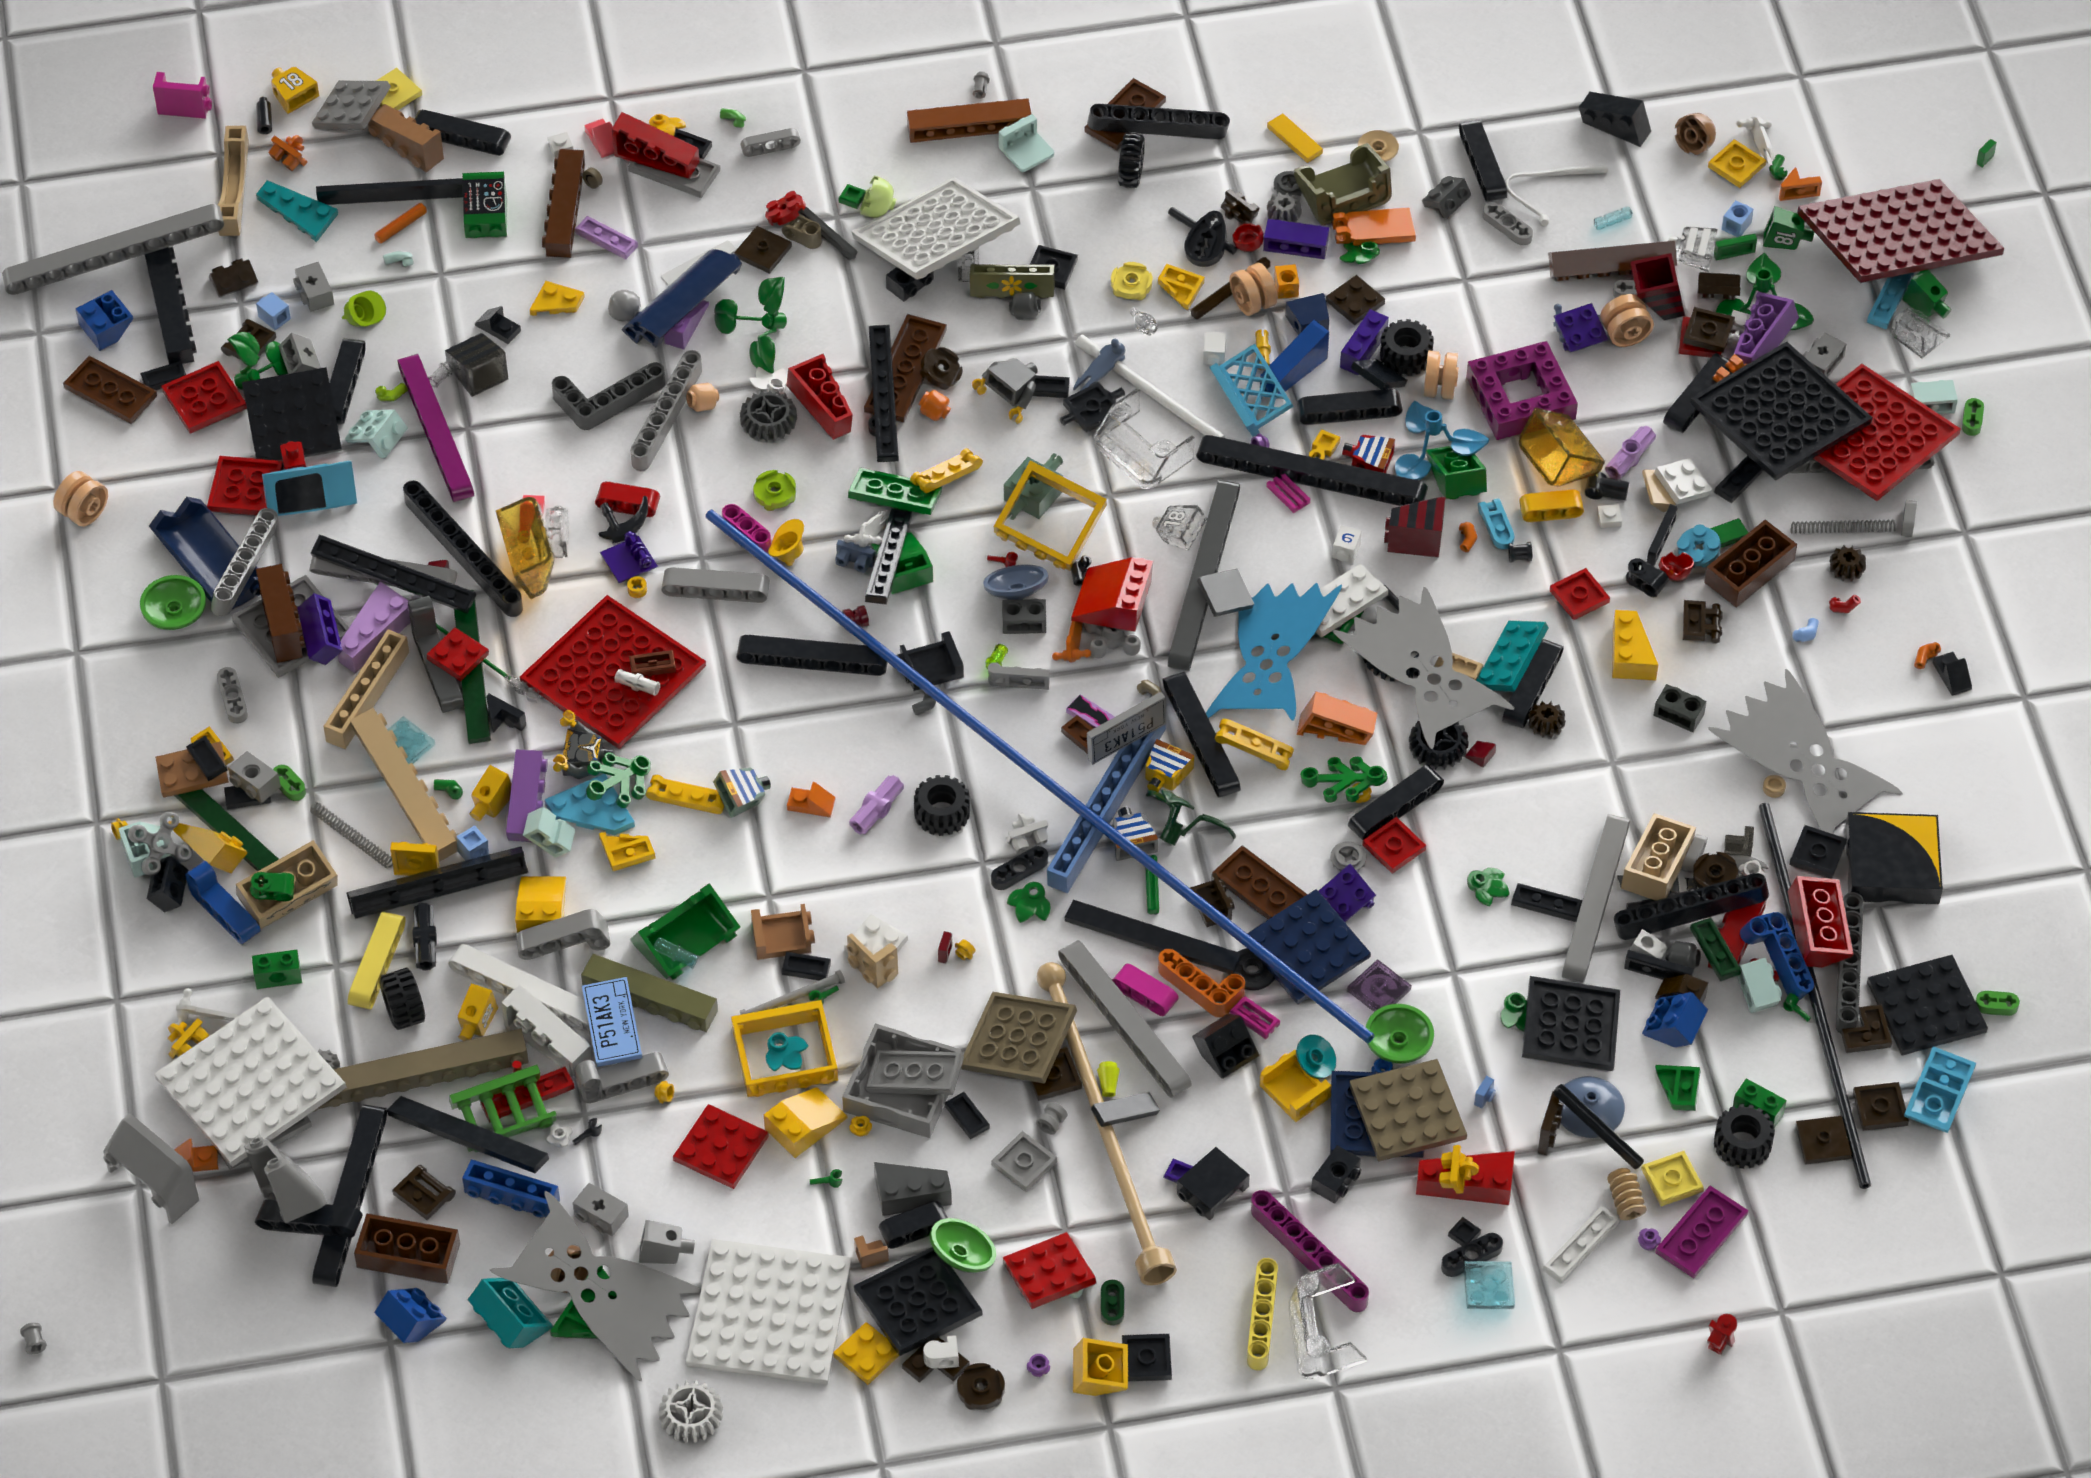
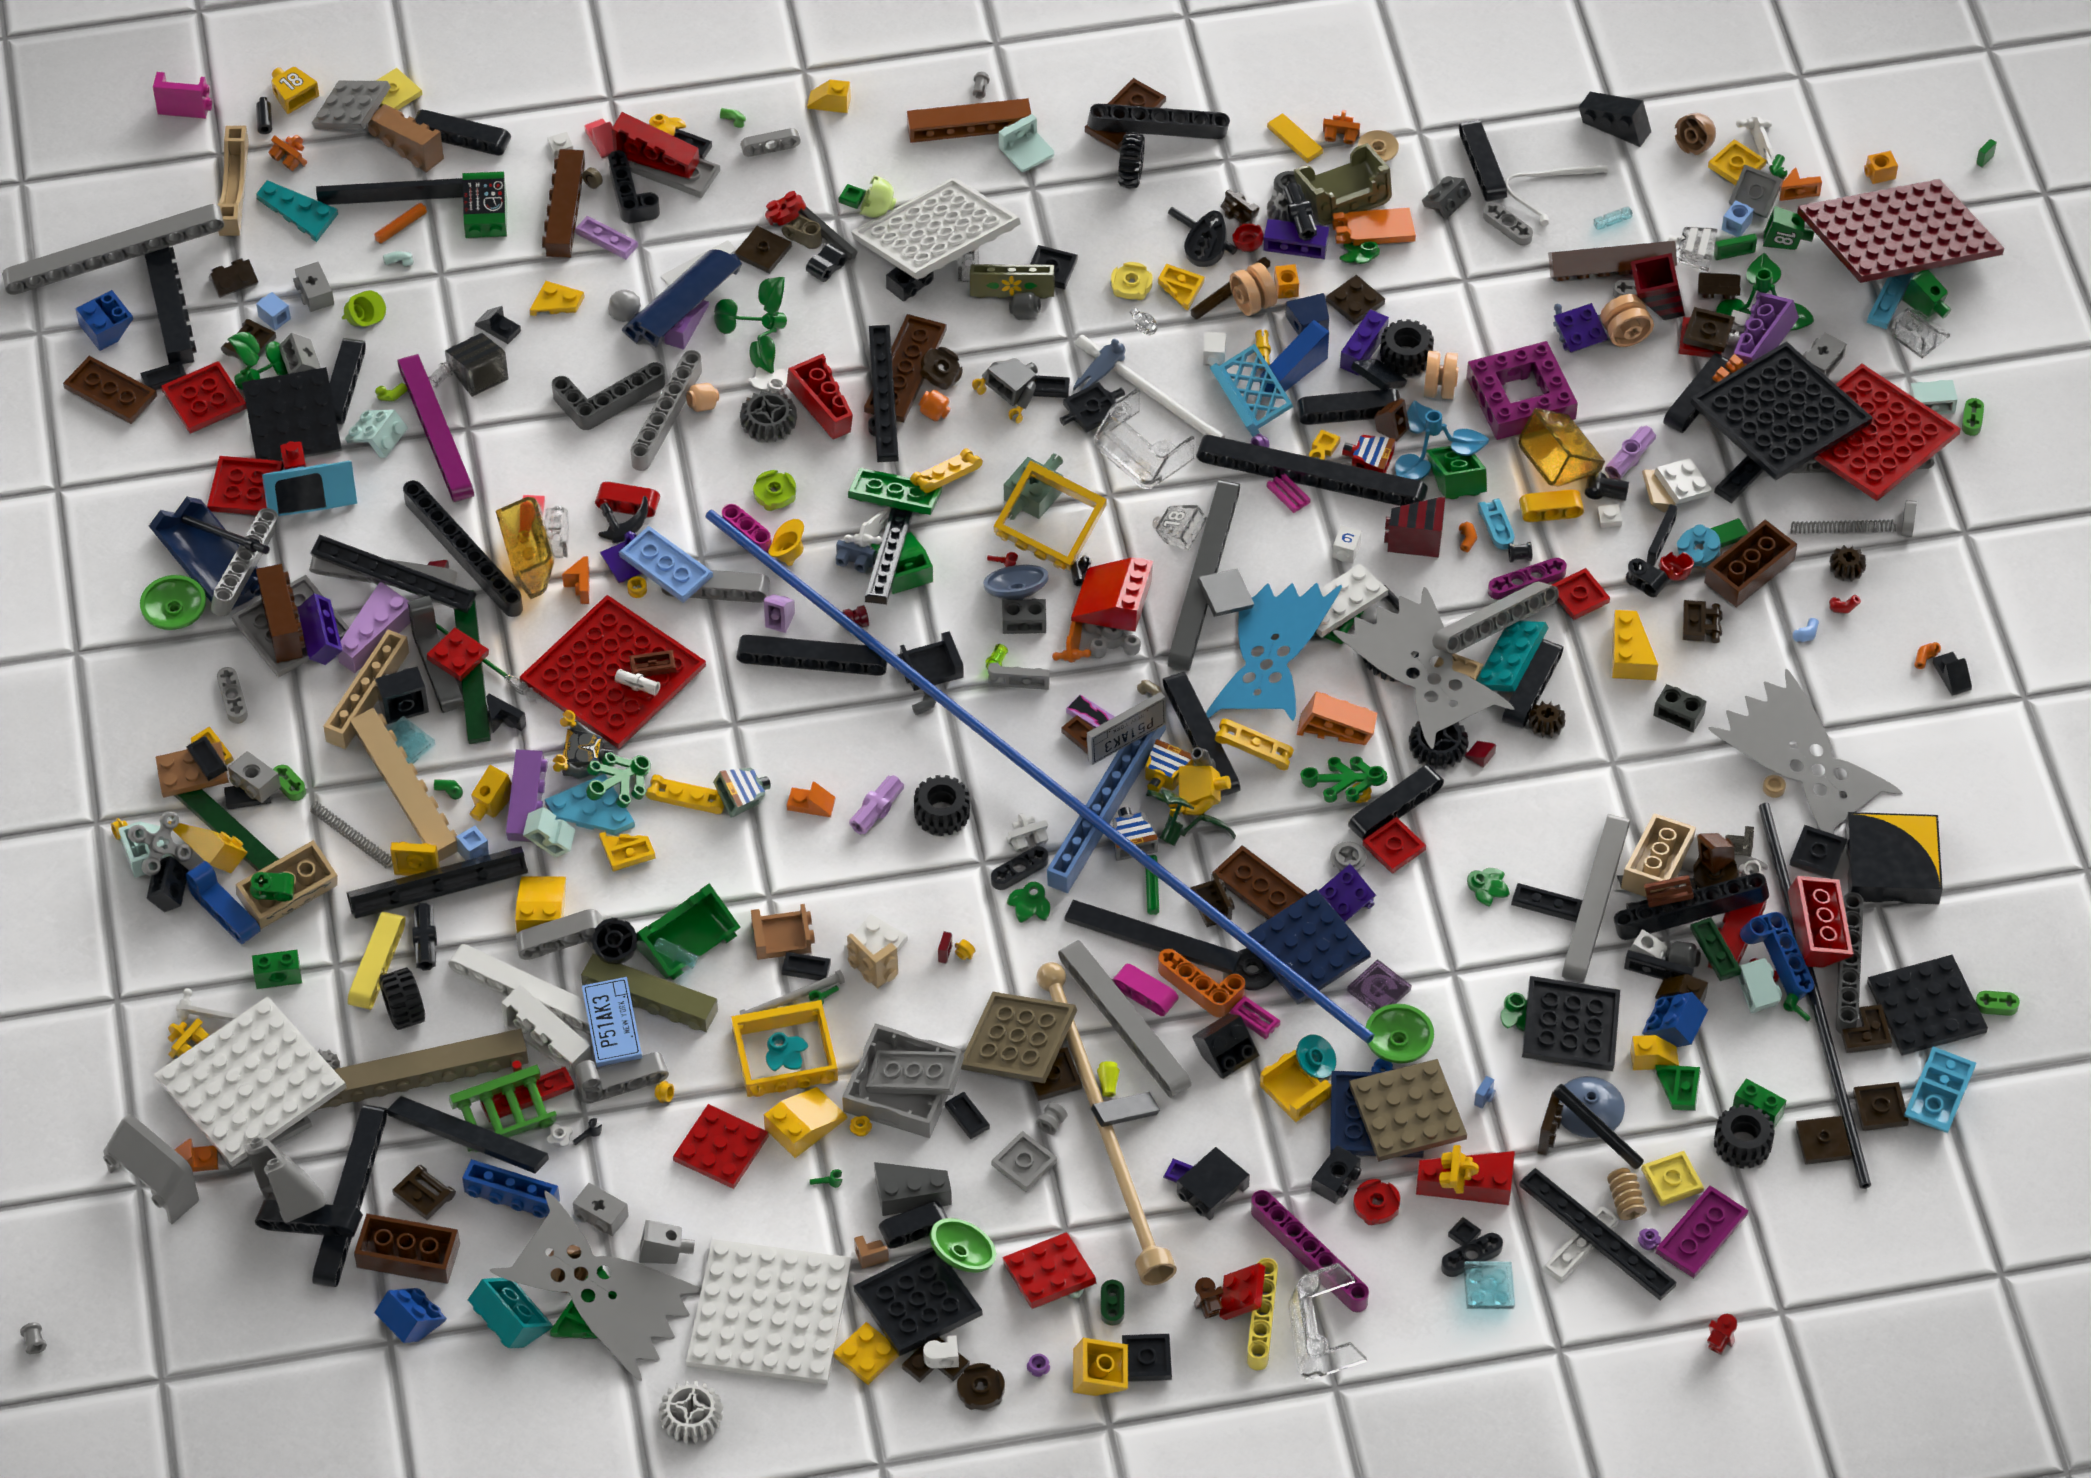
(80, 498): light nougat wheel -> none
(249, 543): none -> black bar
(402, 694): none -> black brick
(476, 1012): yellow torso -> none
(579, 577): none -> orange slope
(614, 941): none -> black cylinder
(632, 206): none -> black beam
(666, 564): none -> light blue tile
(778, 612): none -> lavender slope
(826, 262): none -> black axle
(831, 96): none -> yellow slope
(1200, 784): none -> yellow torso
(1208, 1297): none -> reddish brown hips
(1242, 1291): none -> red plate
(1299, 211): none -> black piece
(1341, 125): none -> orange hips
(1372, 1213): none -> red plate
(1393, 420): none -> reddish brown slope
(1495, 617): none -> light grey beam
(1525, 575): none -> magenta beam
(1597, 1234): none -> black tile
(1651, 1051): none -> yellow slope
(1671, 894): none -> copper tile
(1715, 851): none -> reddish brown slope
(1756, 190): none -> light grey plate
(1881, 167): none -> light orange brick

